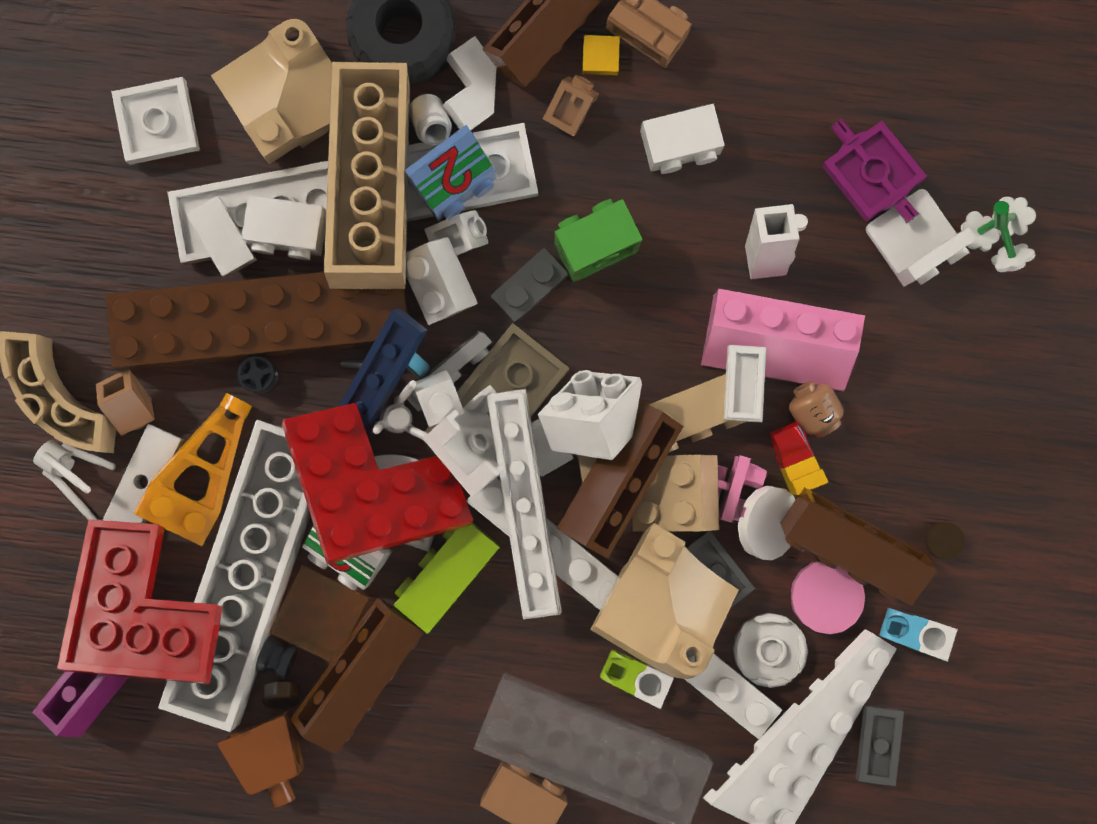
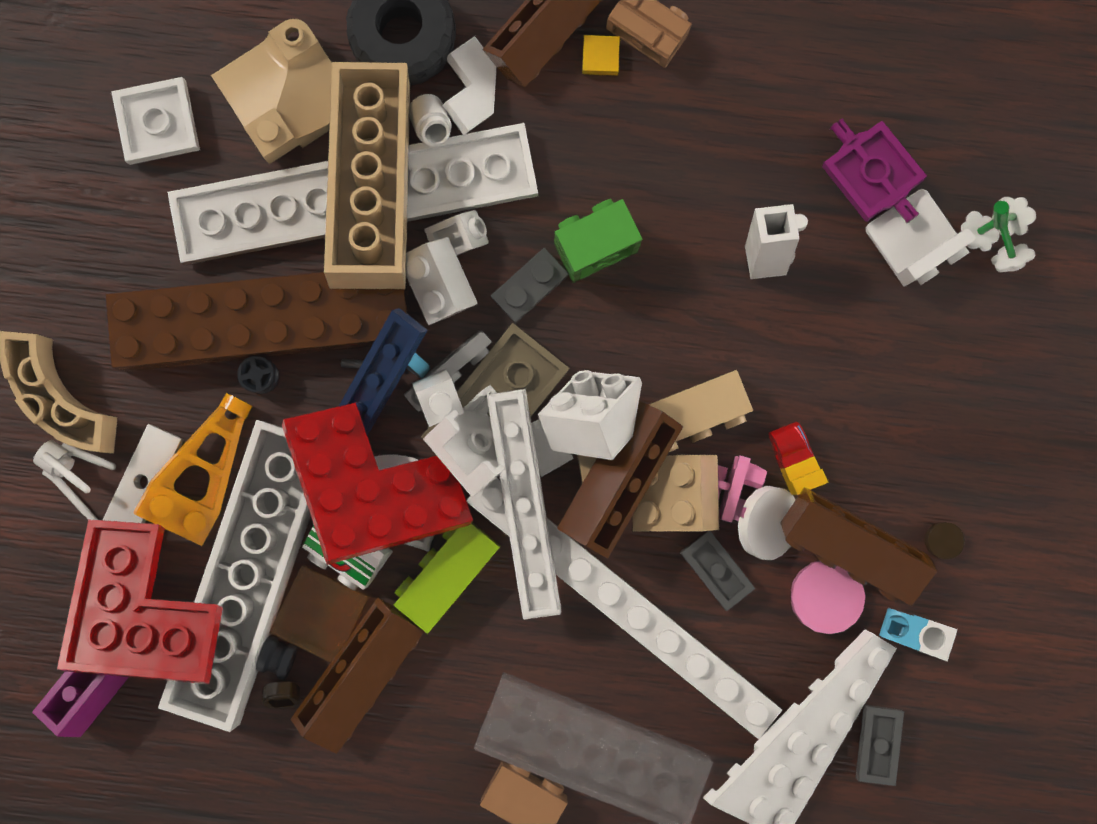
(125, 402): medium nougat brick -> none
(221, 236): white tile -> none
(266, 757): dark orange torso -> none
(284, 227): white brick -> none
(397, 417): white plant -> none
(452, 174): slope -> none
(571, 104): medium nougat bracket -> none
(636, 678): leg -> none
(666, 606): tan slope -> none
(682, 139): white brick -> none
(744, 383): white tile -> none
(770, 650): white tile -> none
(799, 338): bright pink slope -> none
(816, 408): medium nougat head -> none

